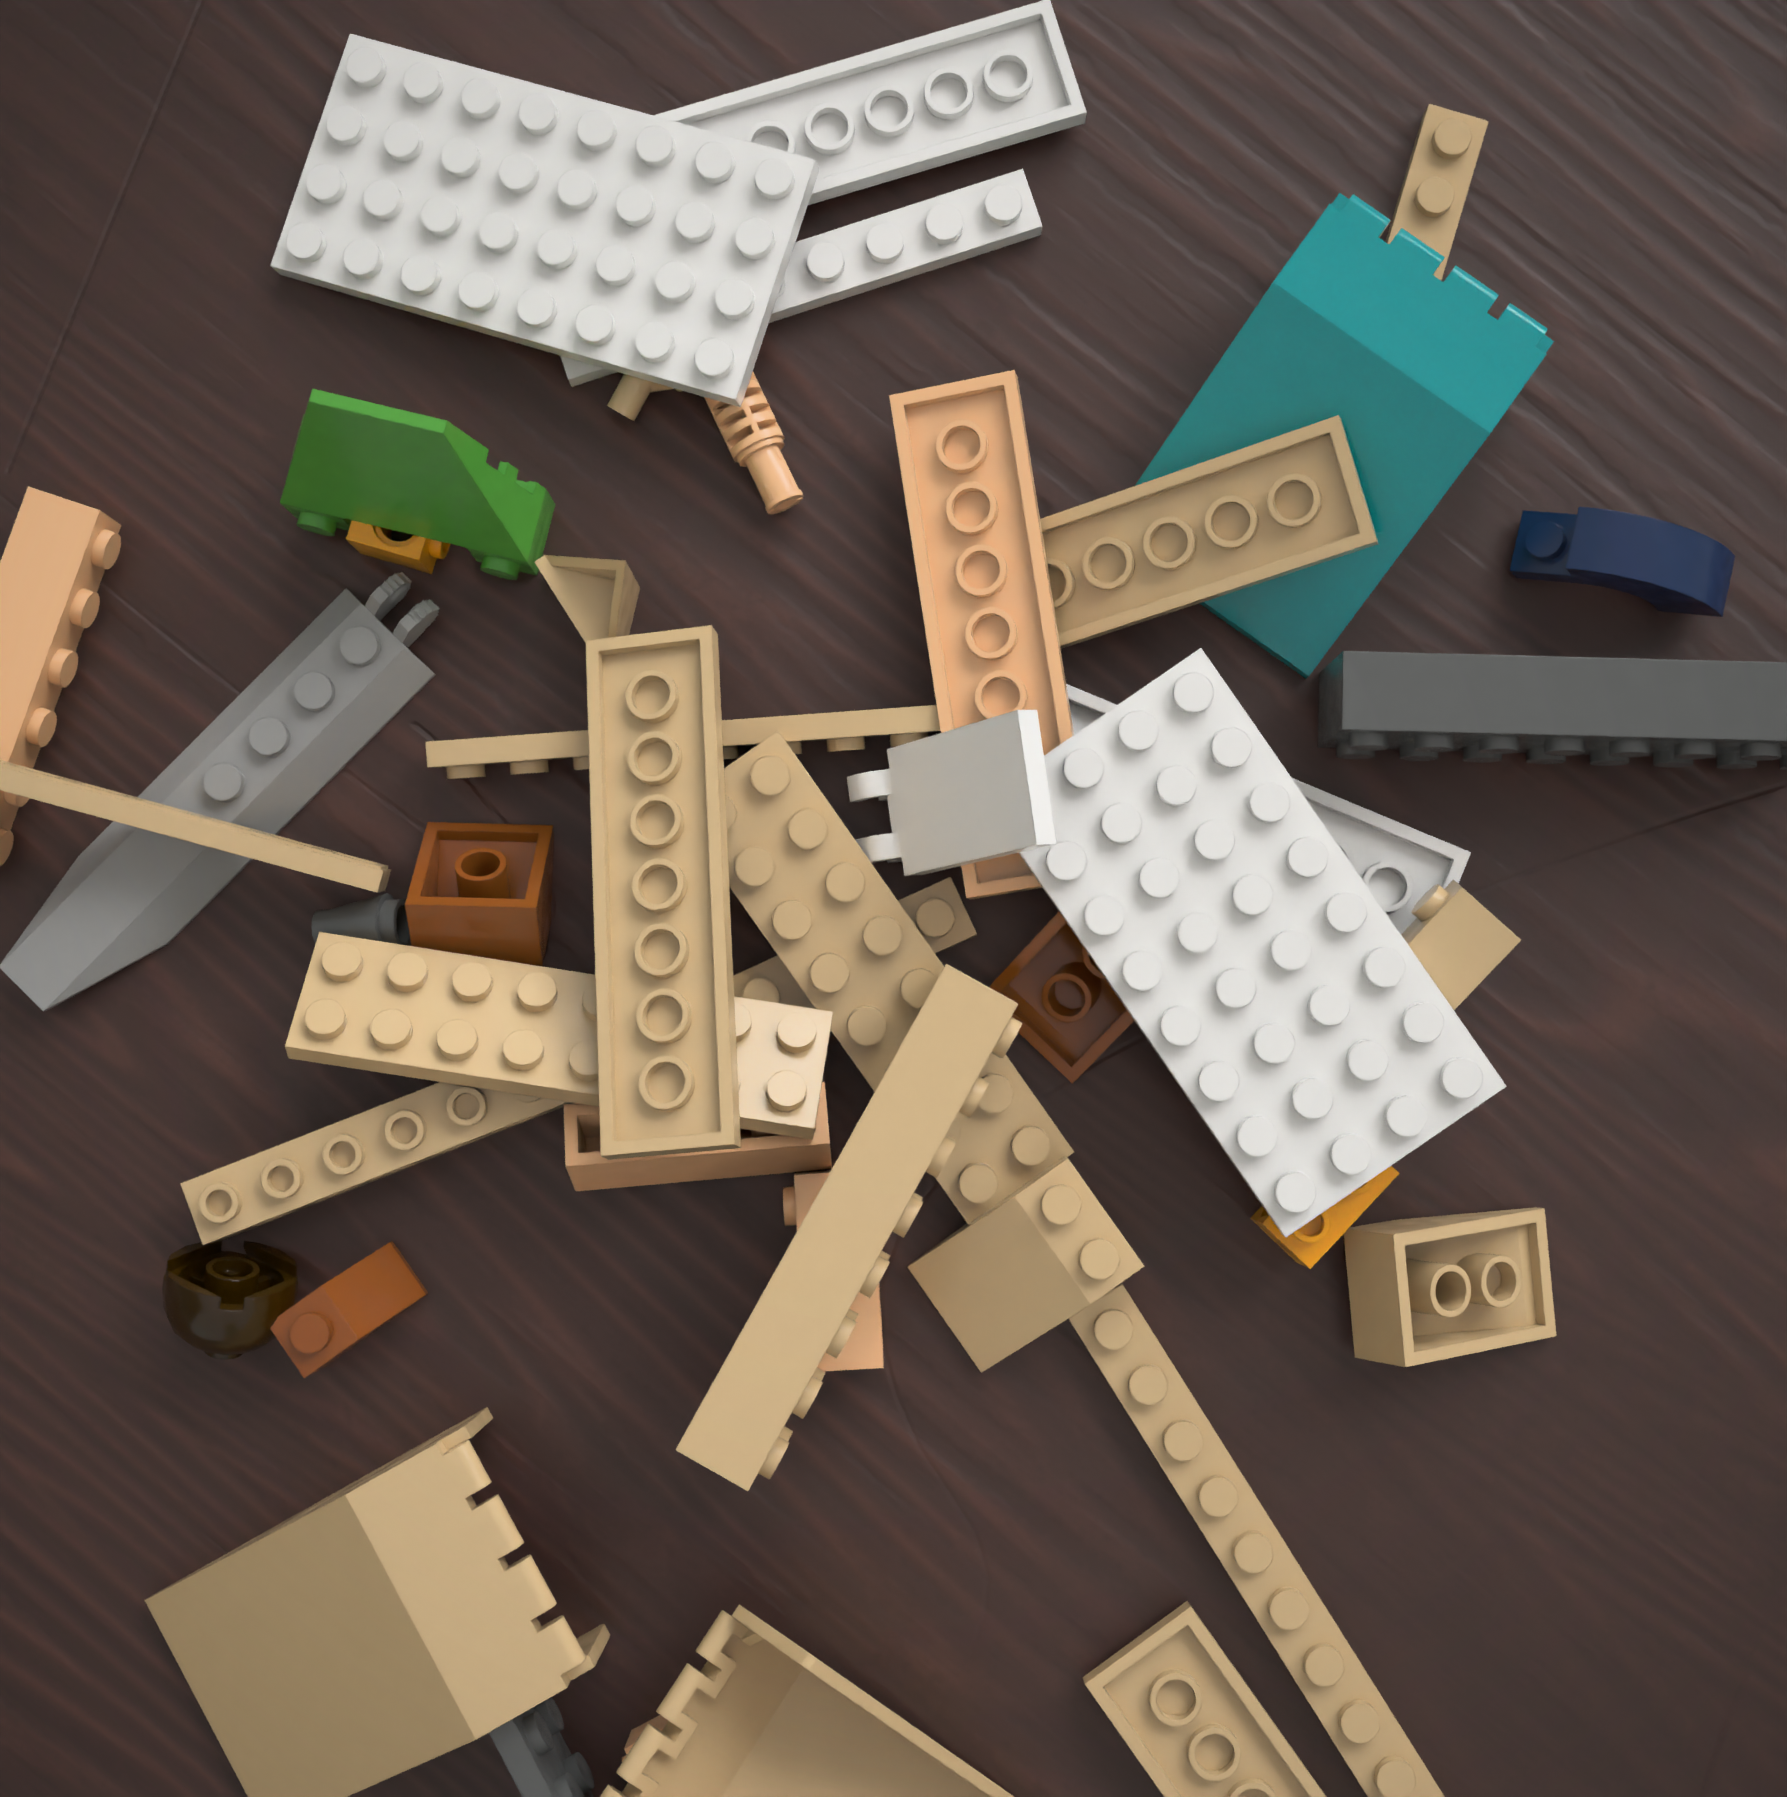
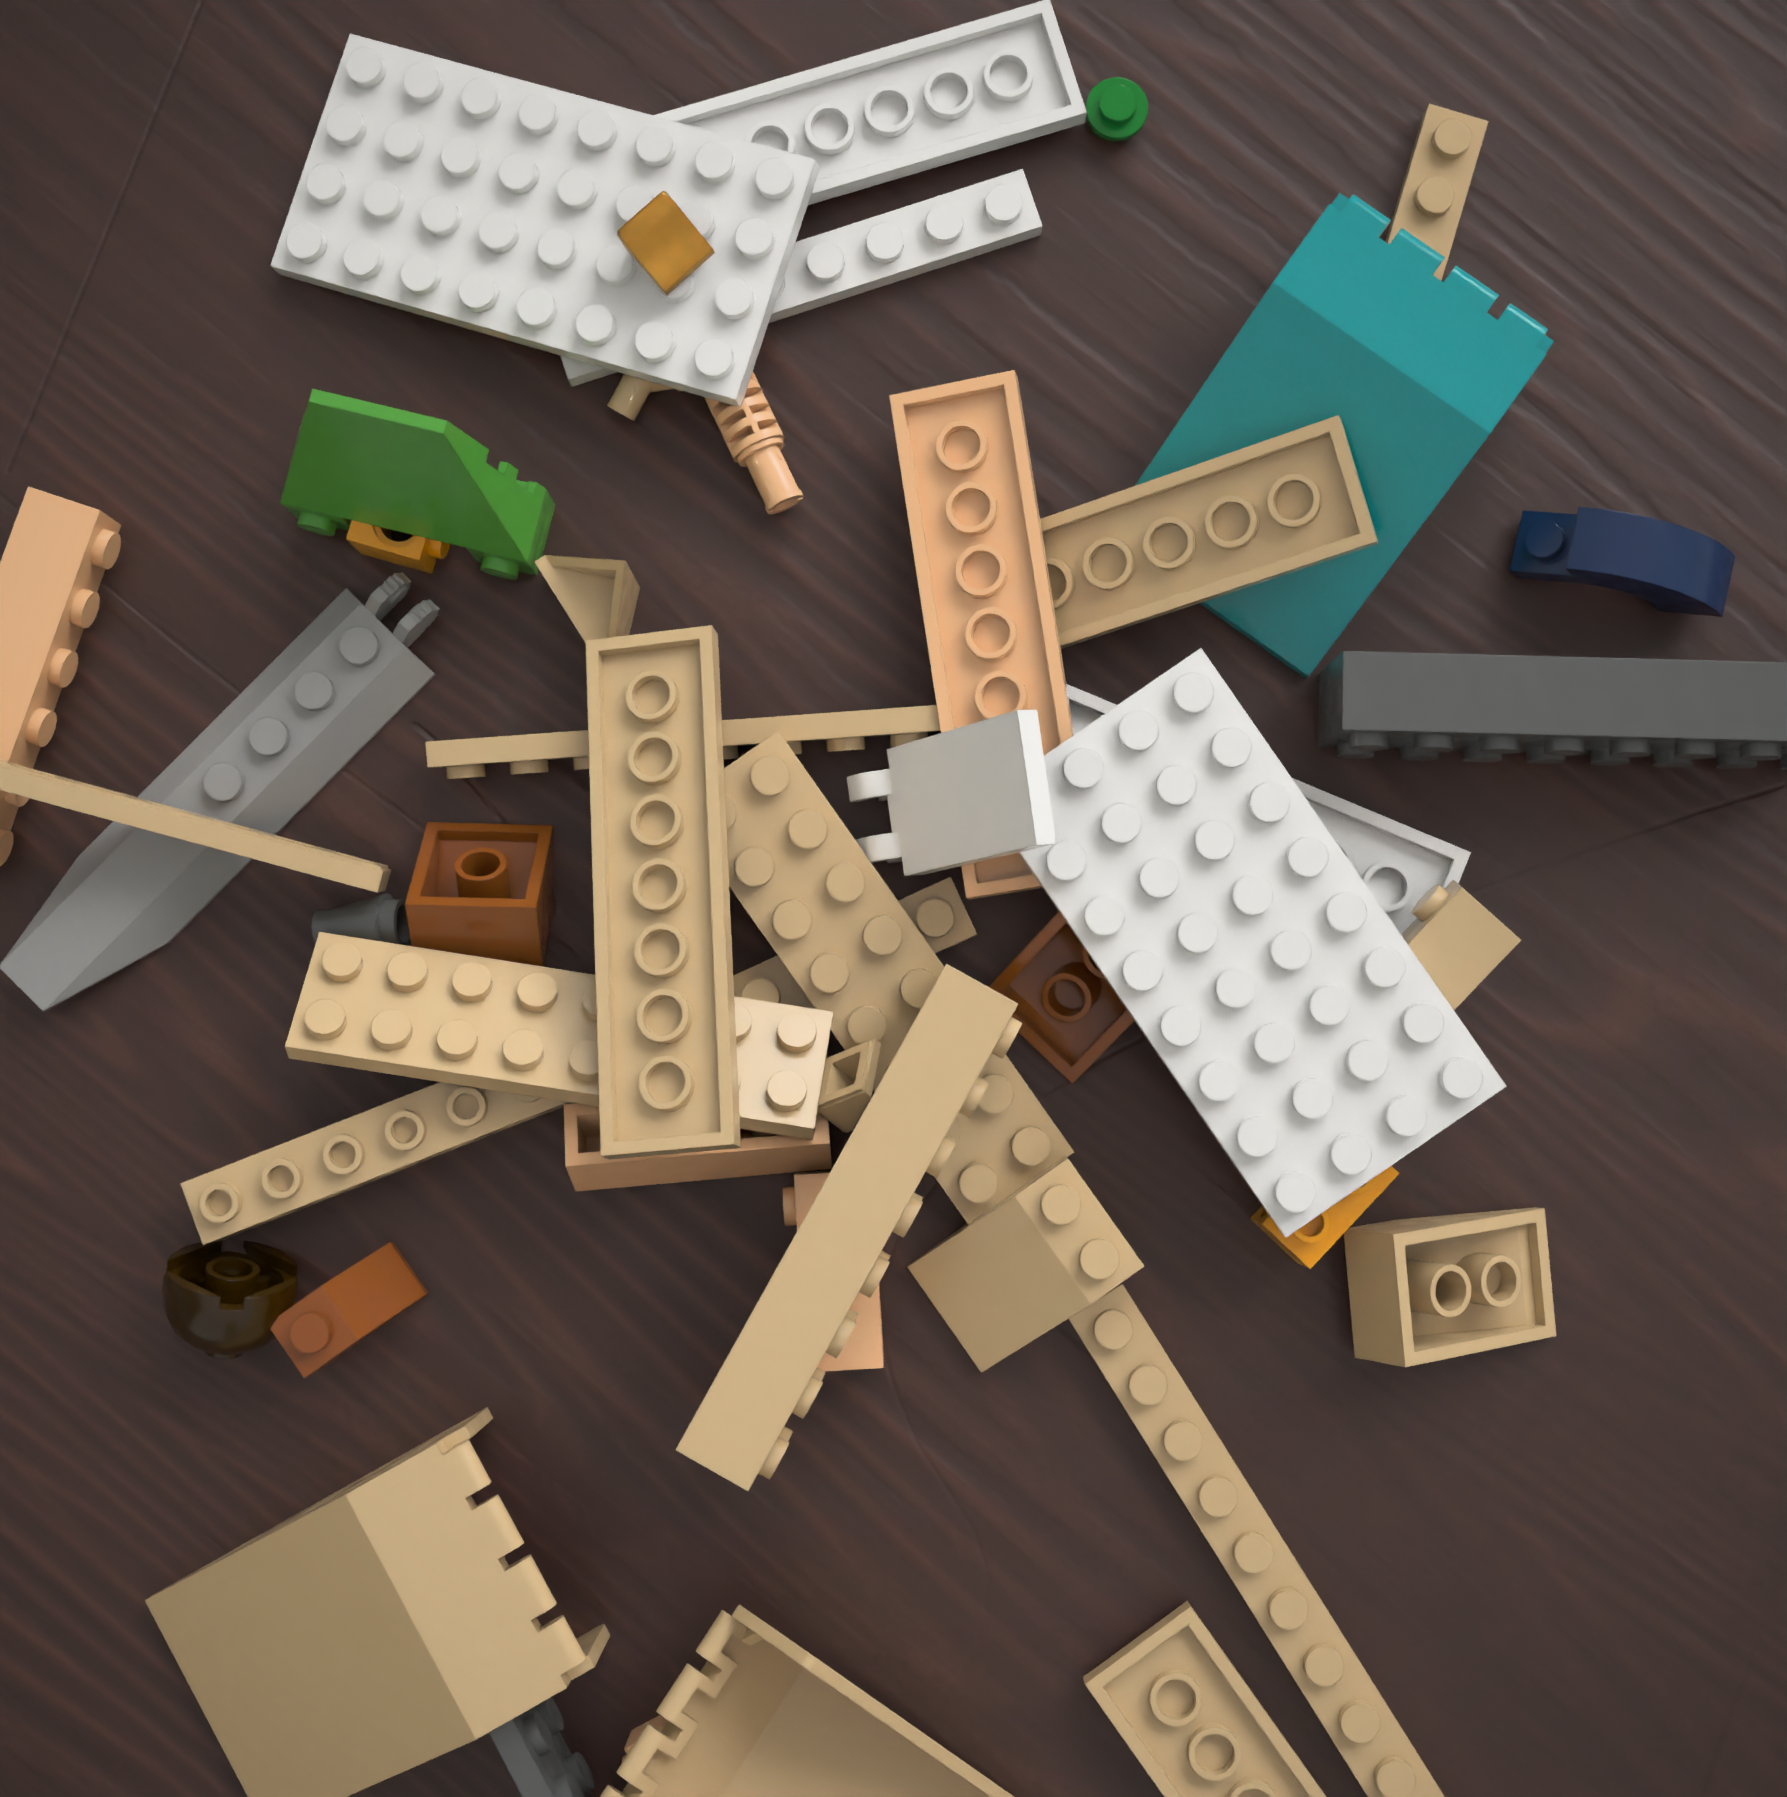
(665, 242): none -> pearl gold slope
(848, 1084): none -> tan slope
(1116, 109): none -> green plate

